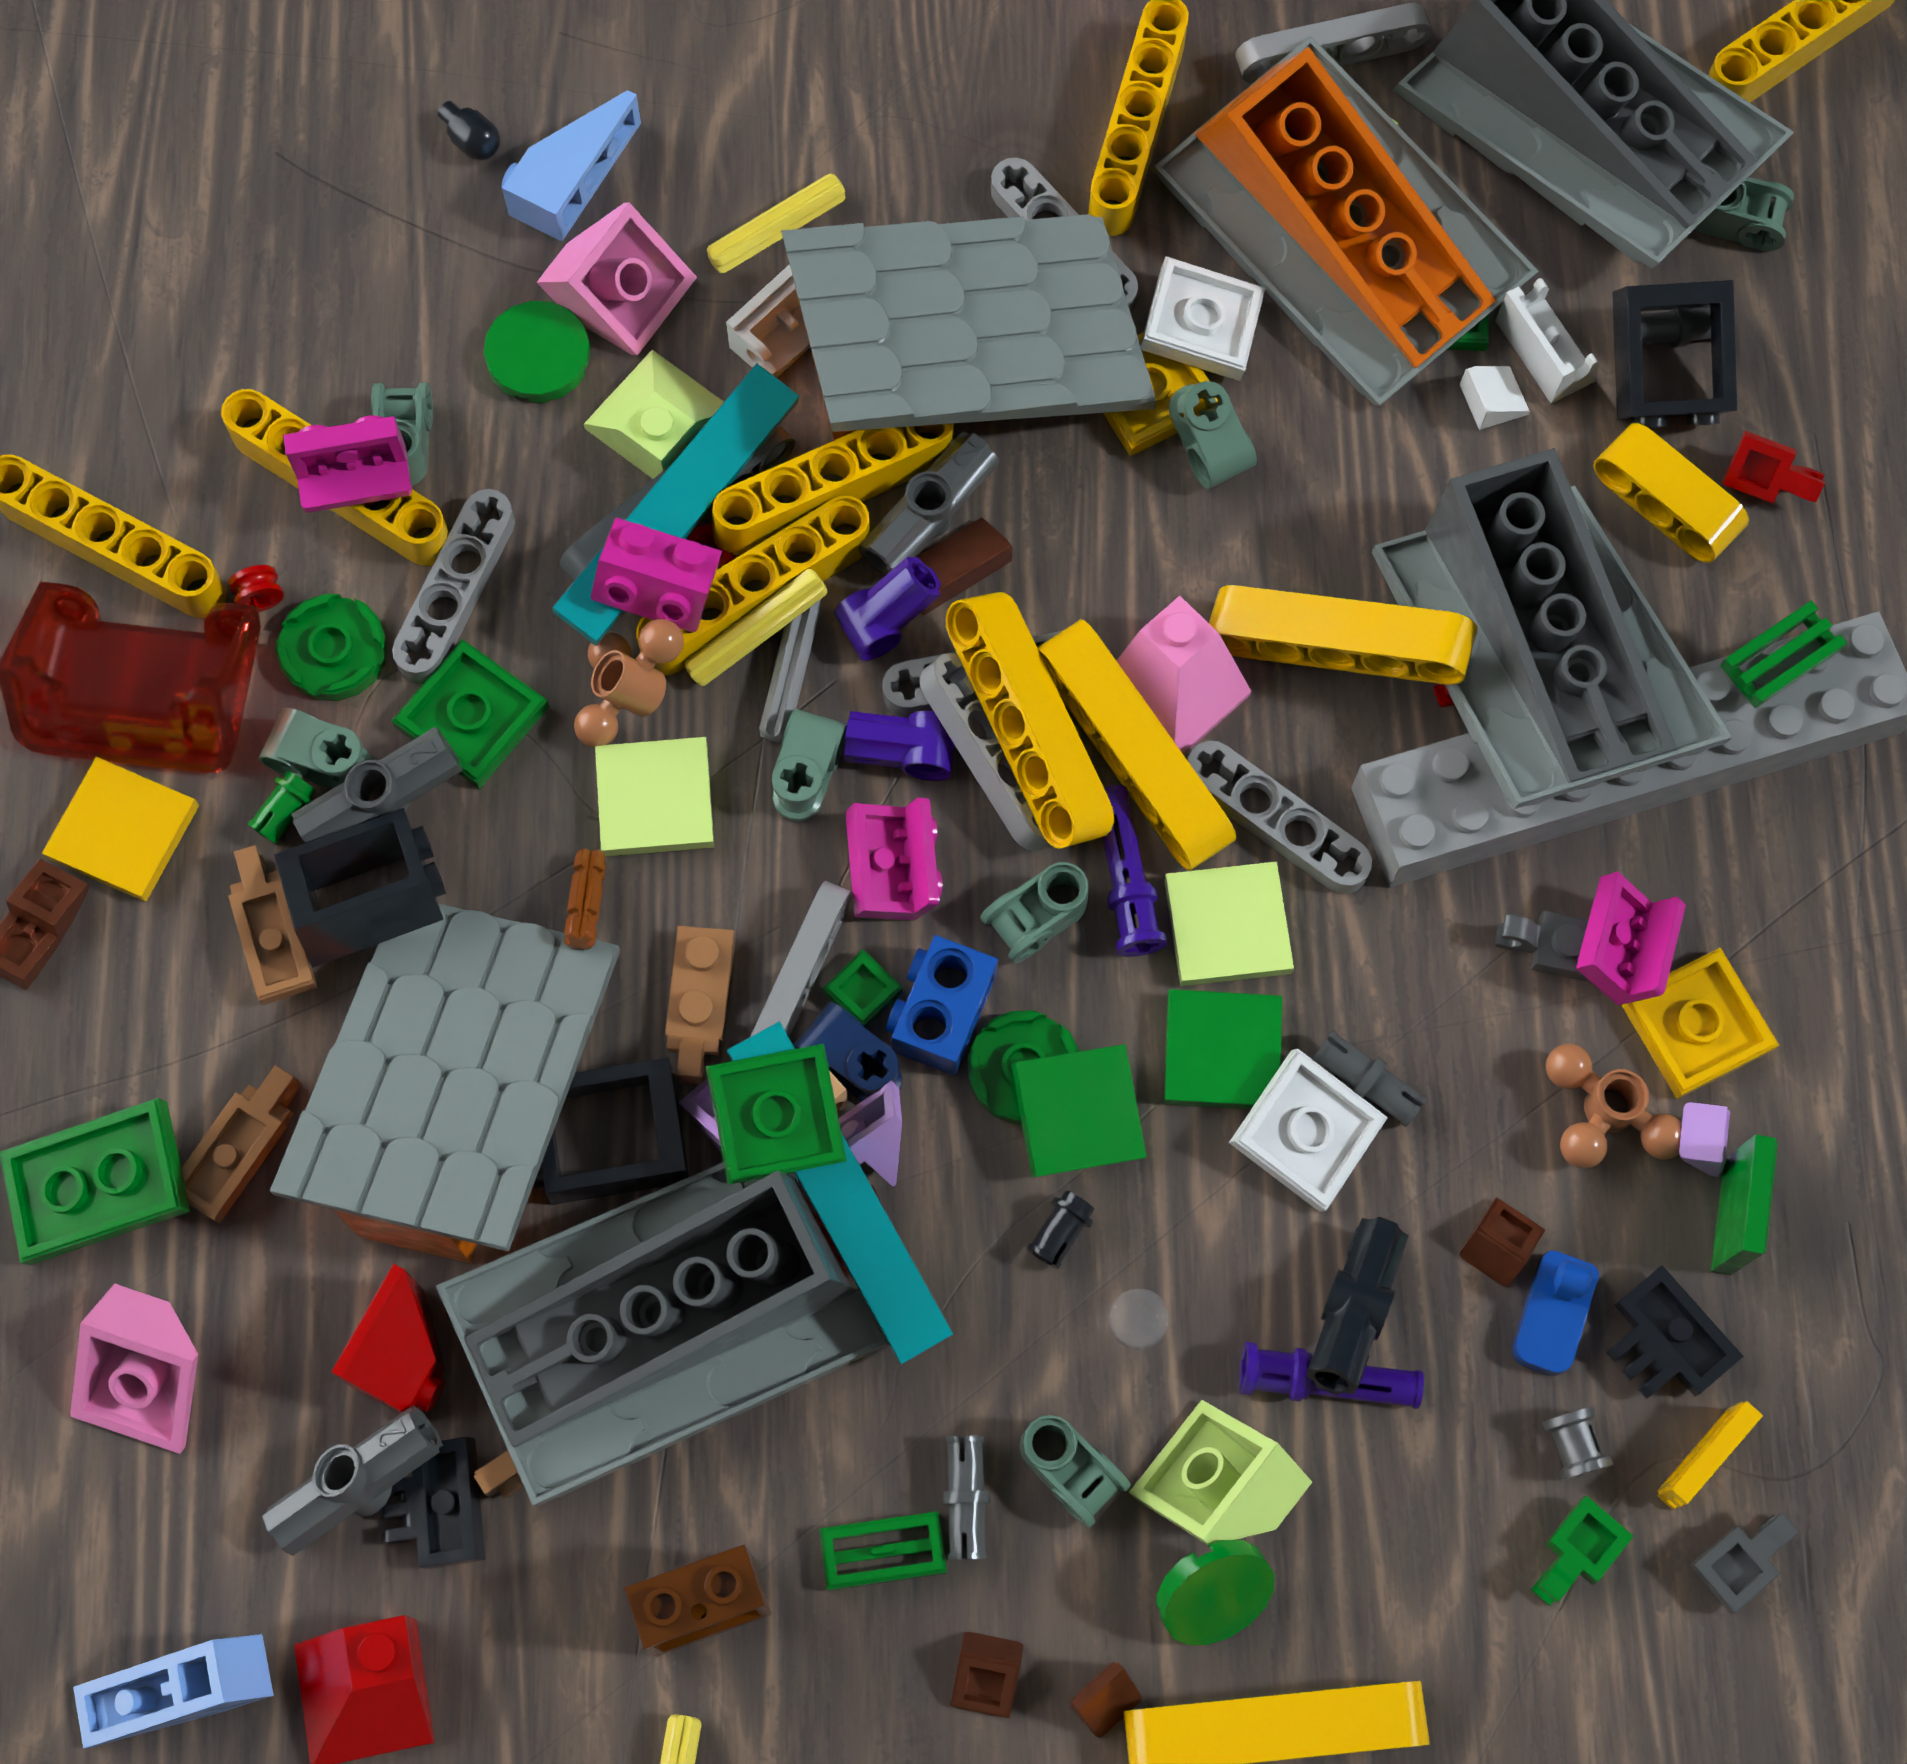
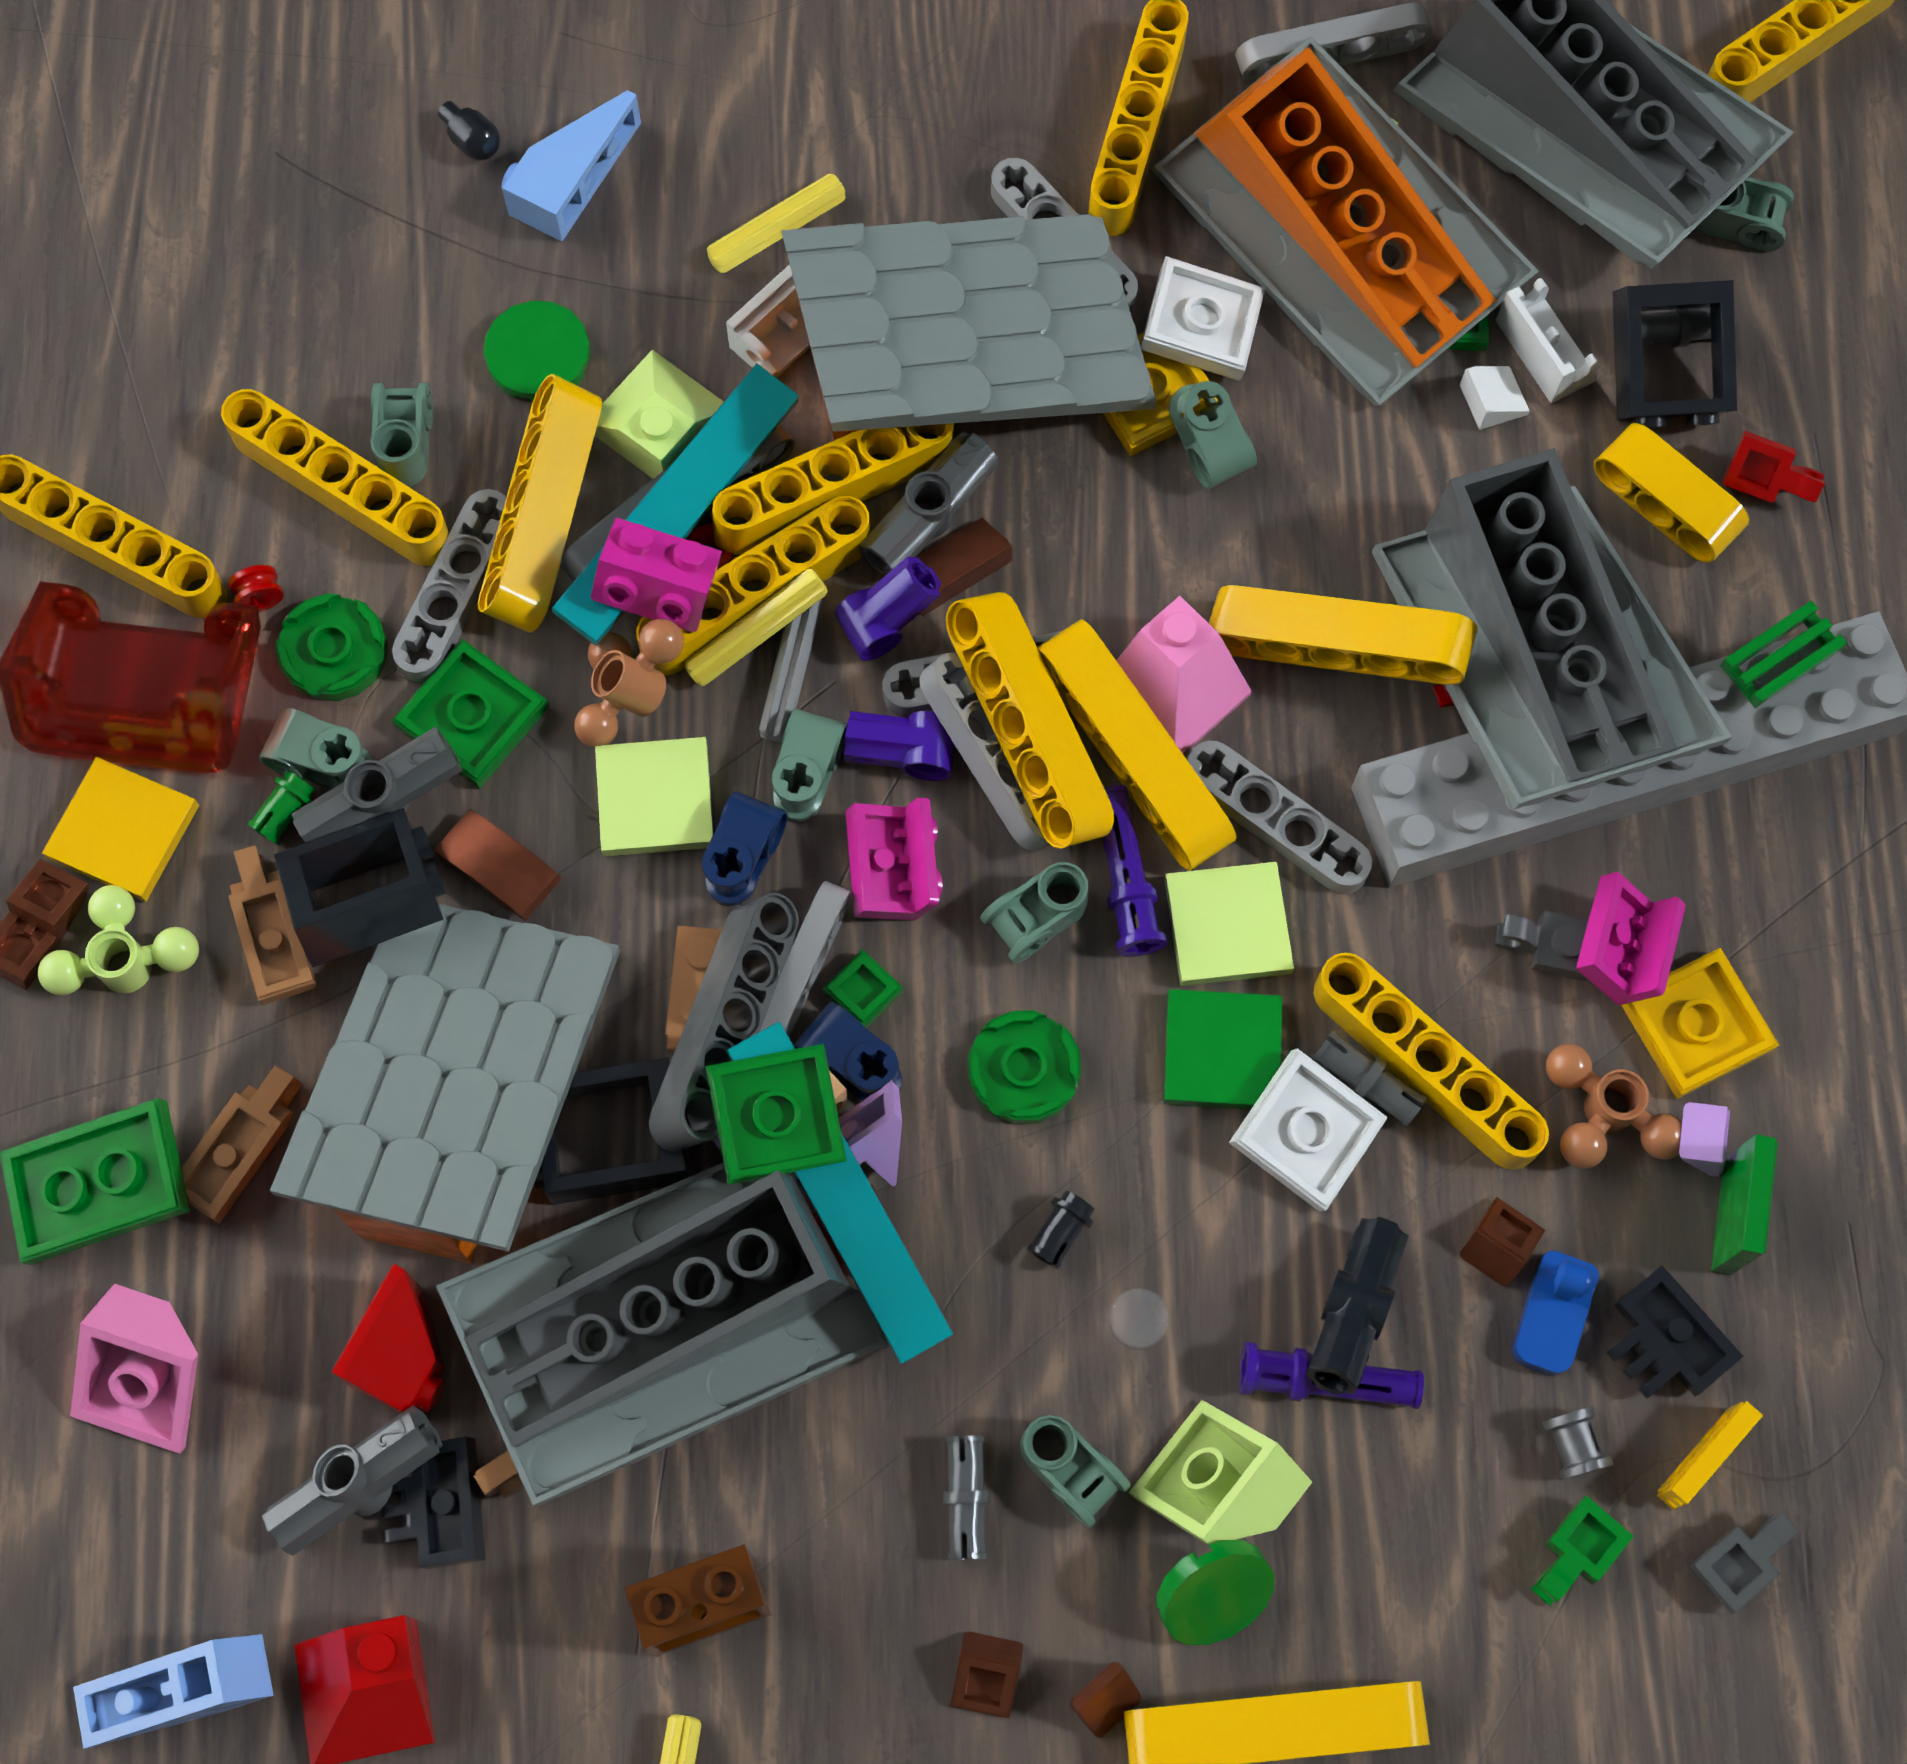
(112, 910): none -> yellowish green piece
(349, 463): dark pink bracket -> none
(497, 864): none -> copper slope
(540, 504): none -> yellow beam
(585, 899): dark orange axle -> none
(618, 279): bright pink slope -> none
(743, 840): none -> dark blue piece
(752, 940): none -> dark grey beam
(886, 1575): green tile -> none
(954, 1008): blue brick -> none
(1078, 1110): green tile -> none
(1459, 1066): none -> yellow beam

